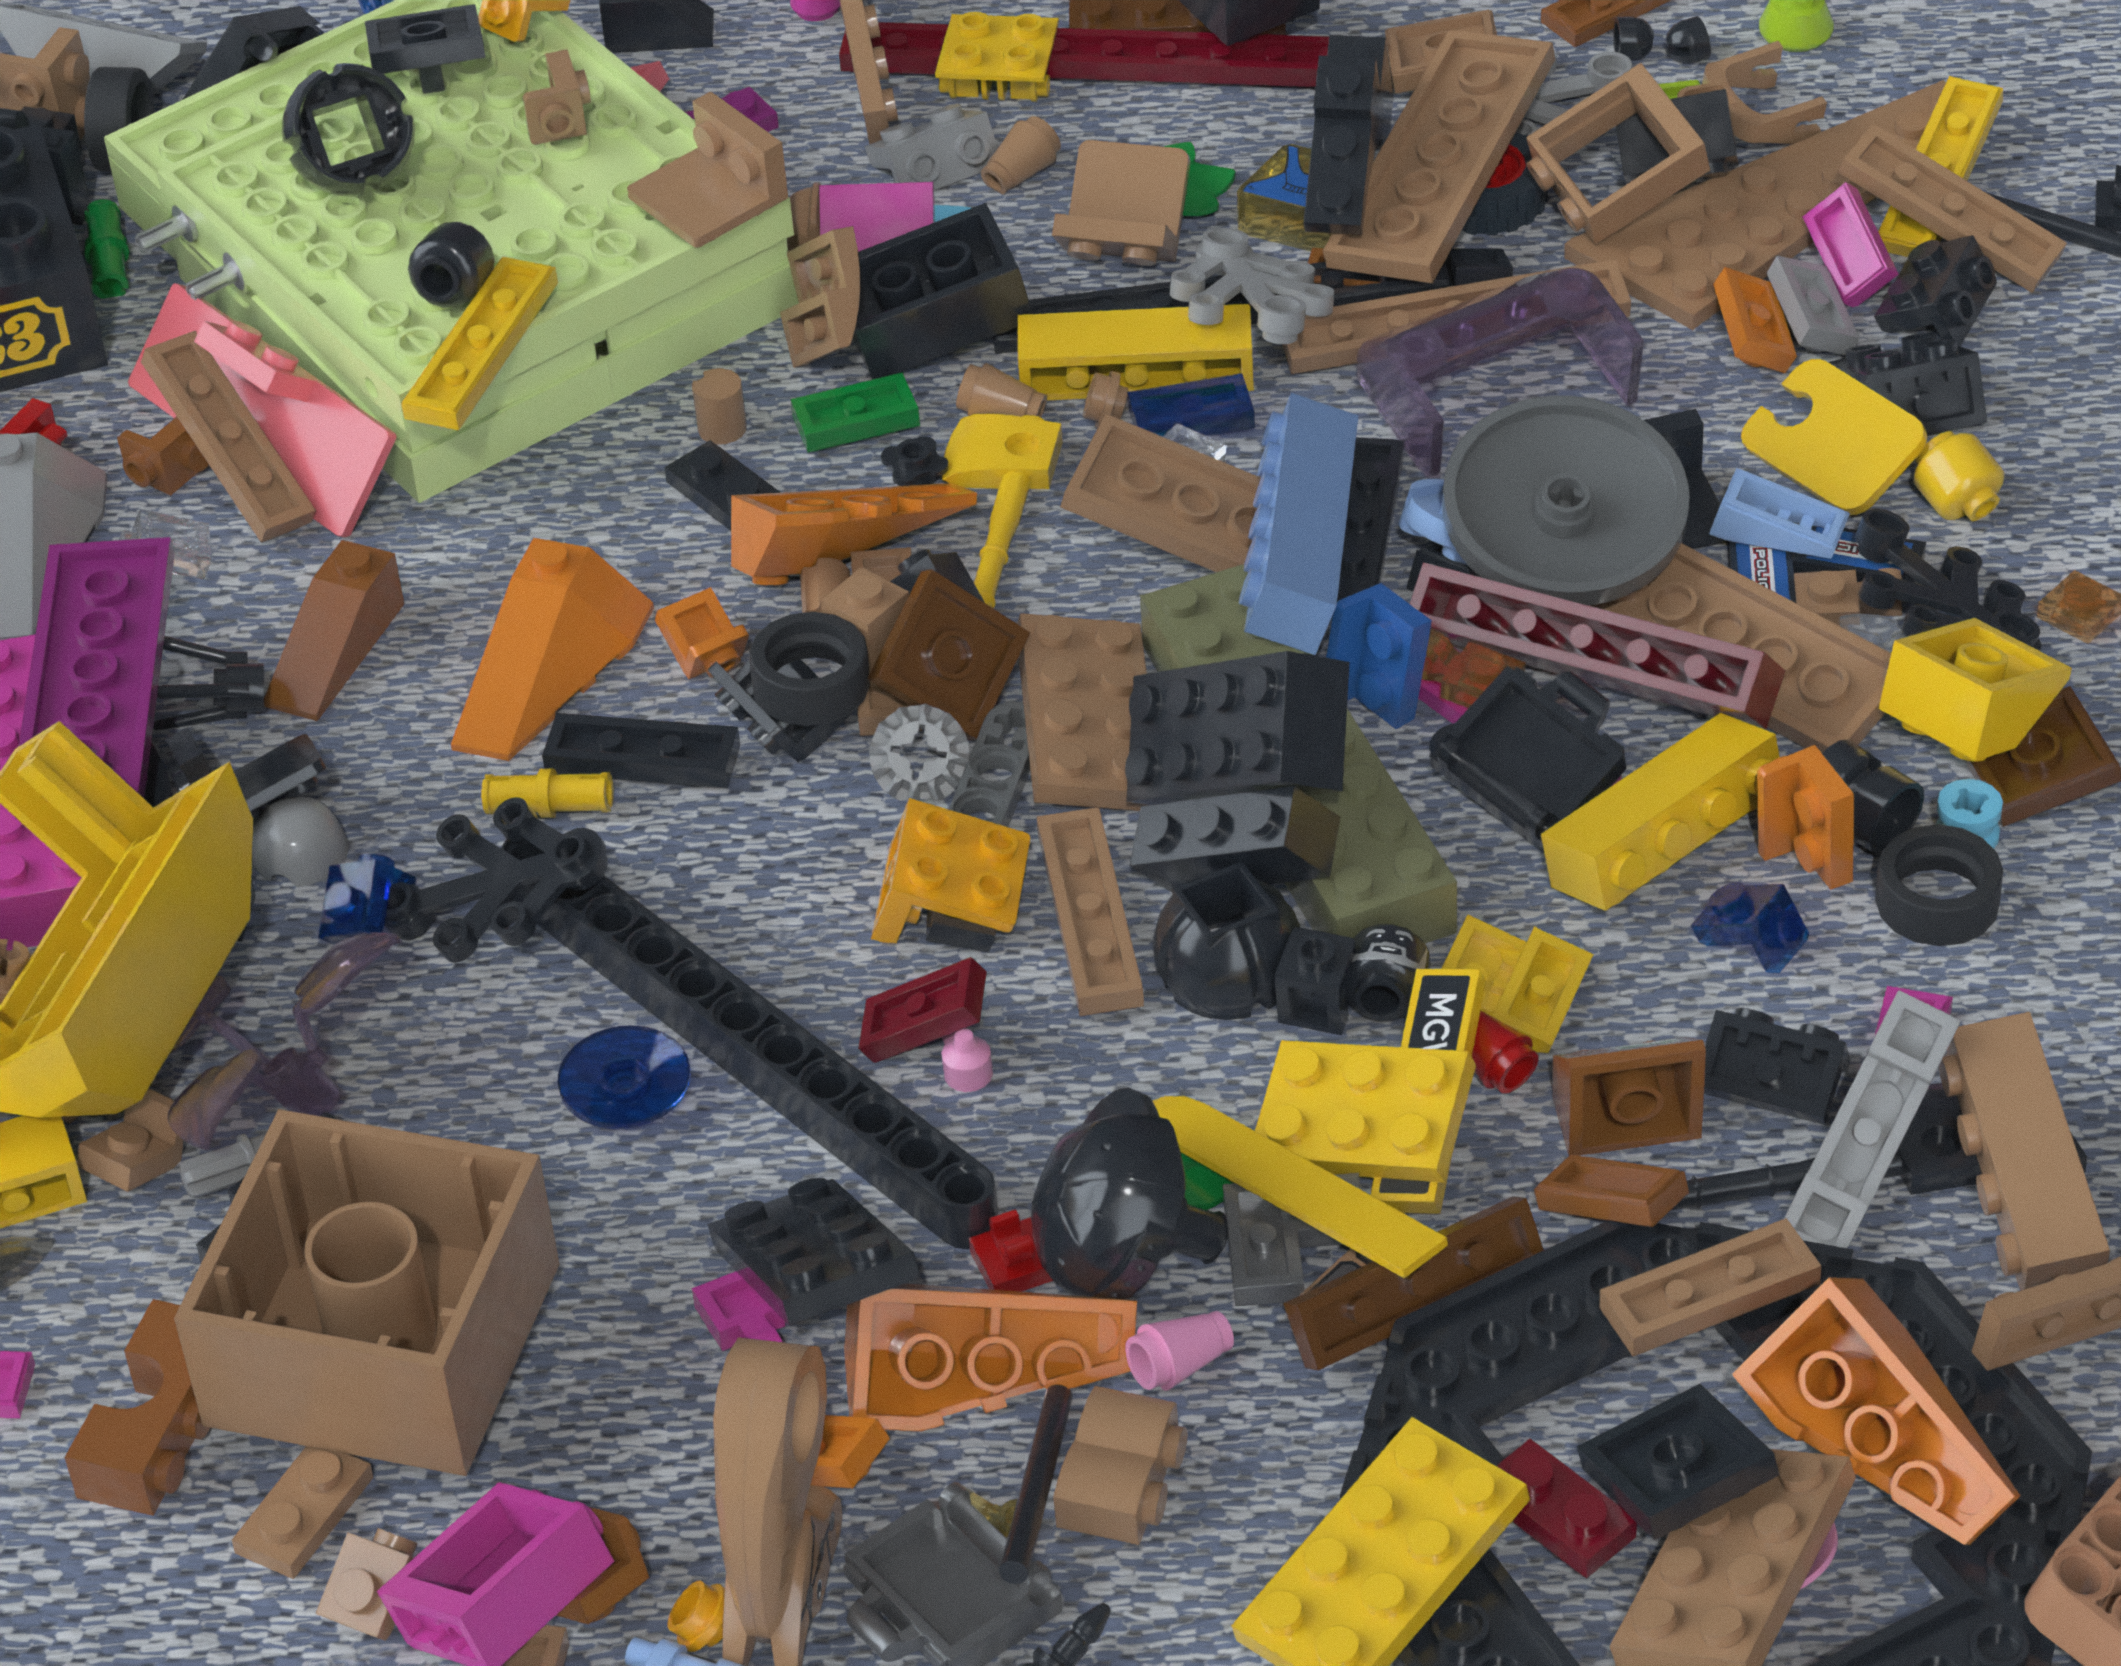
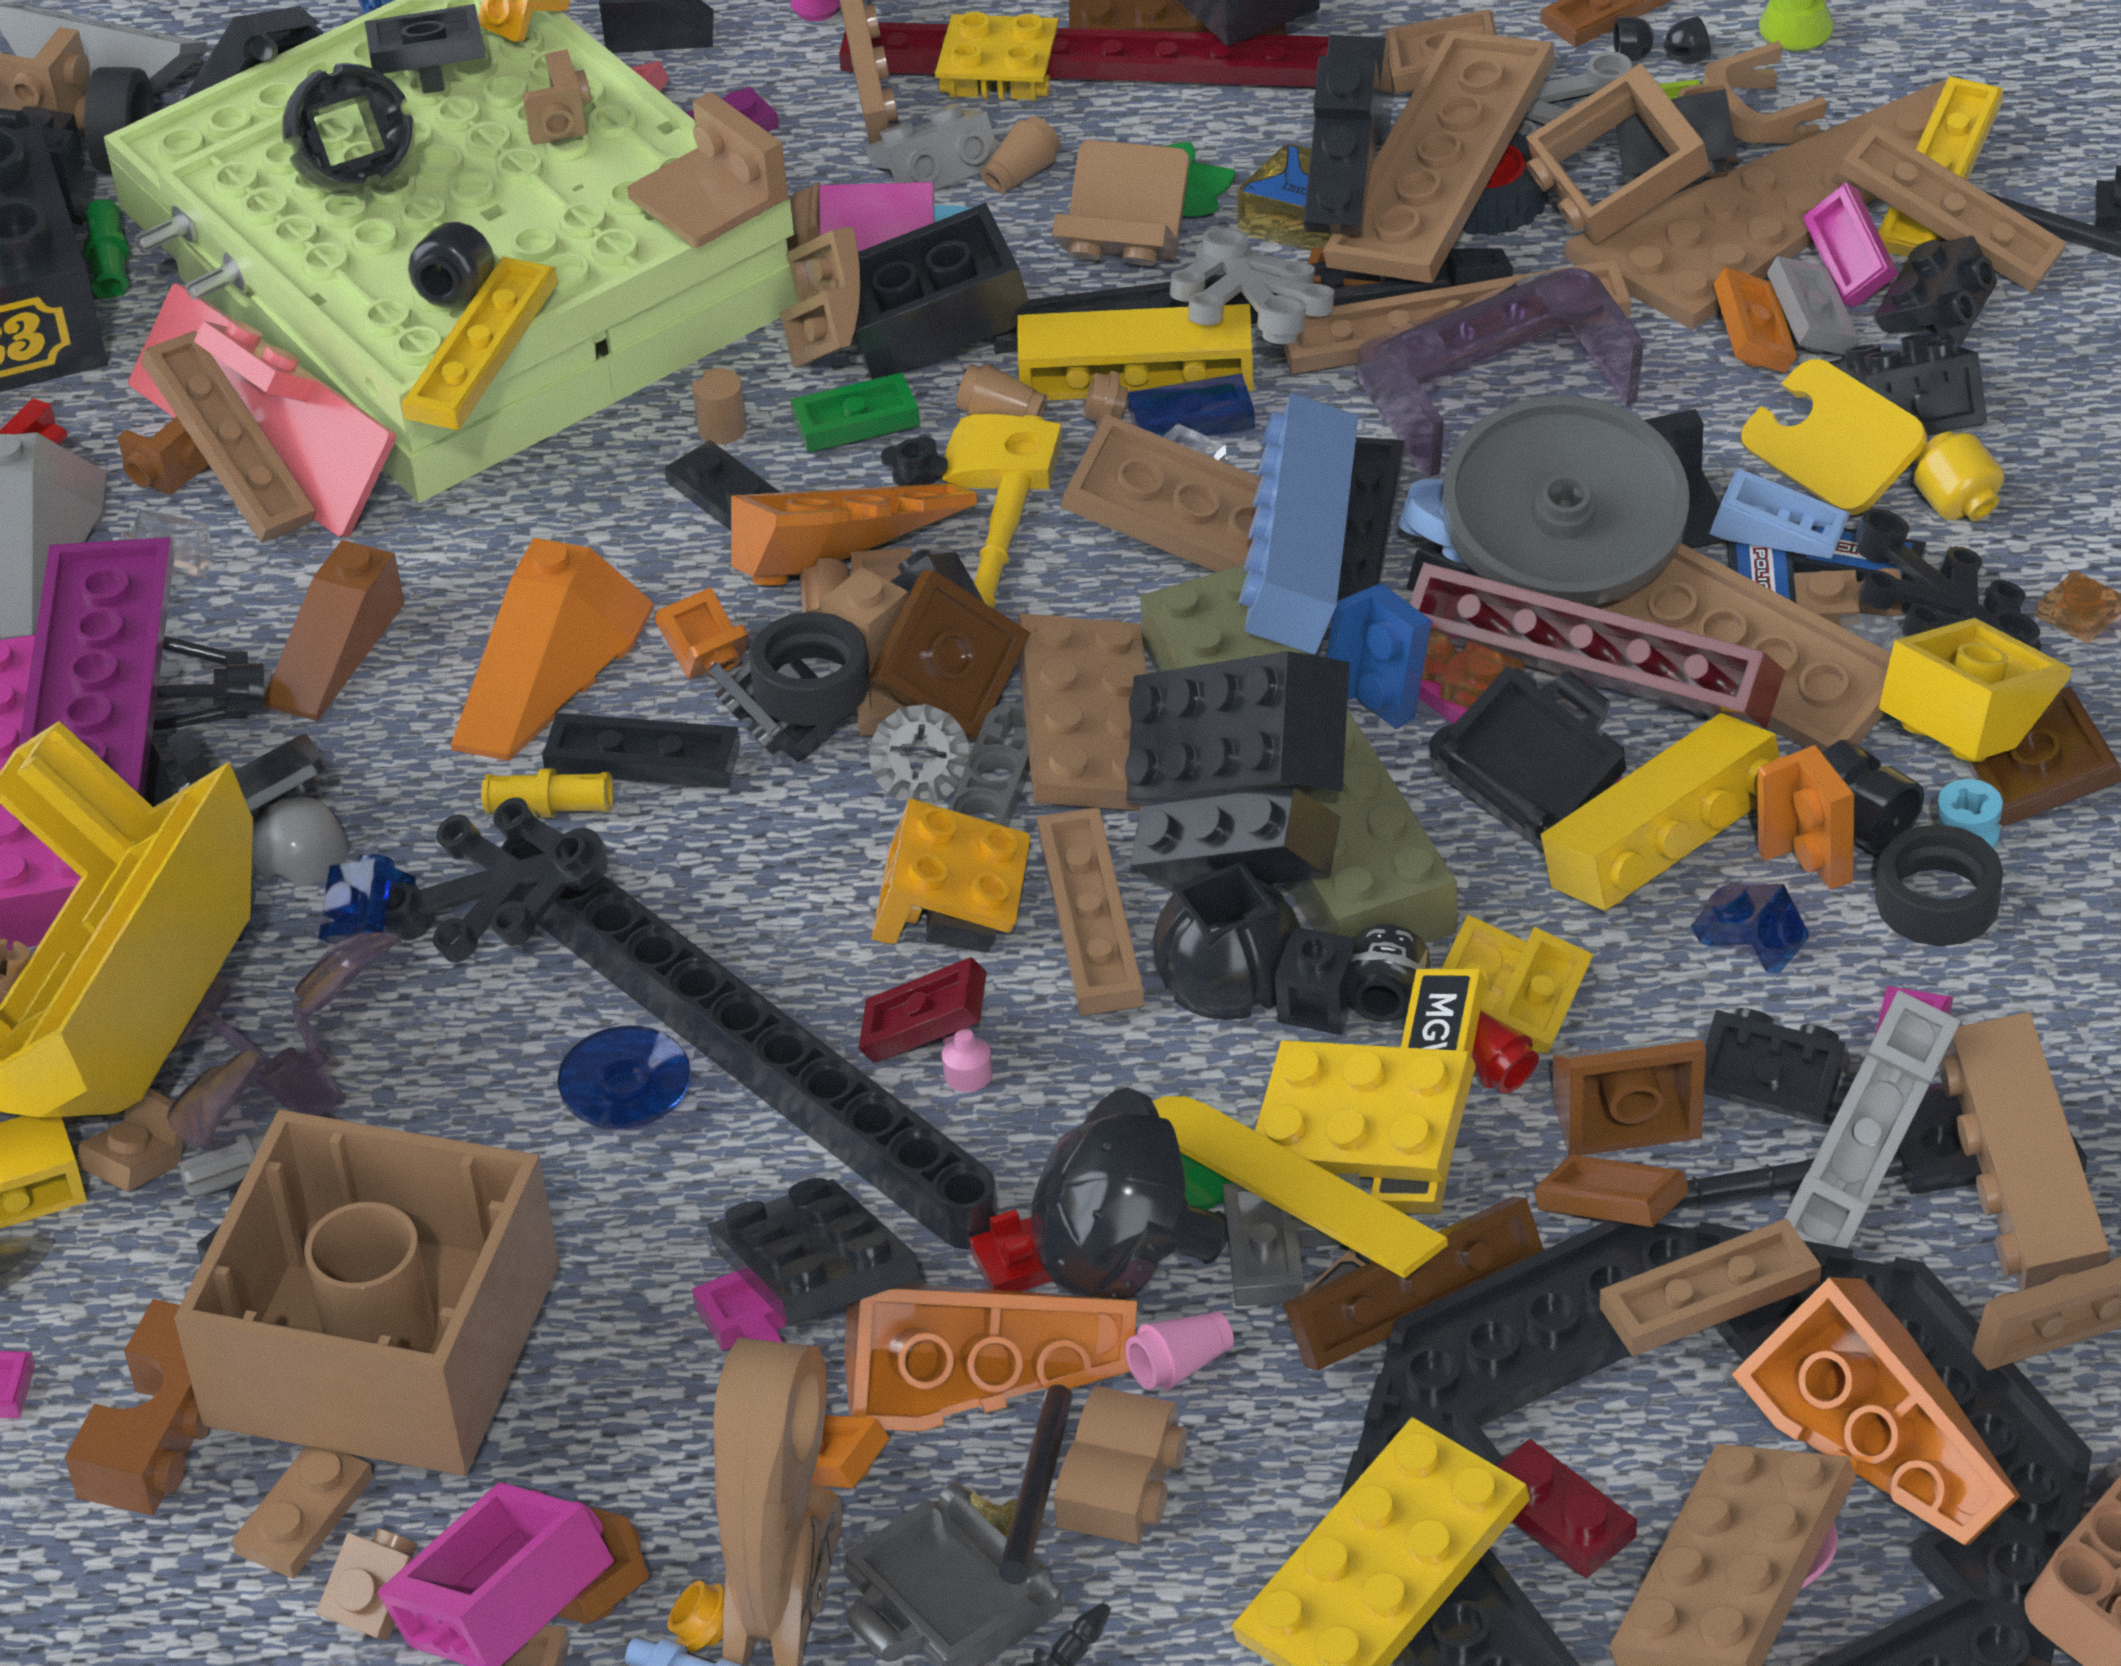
(1677, 1461): black plate -> none

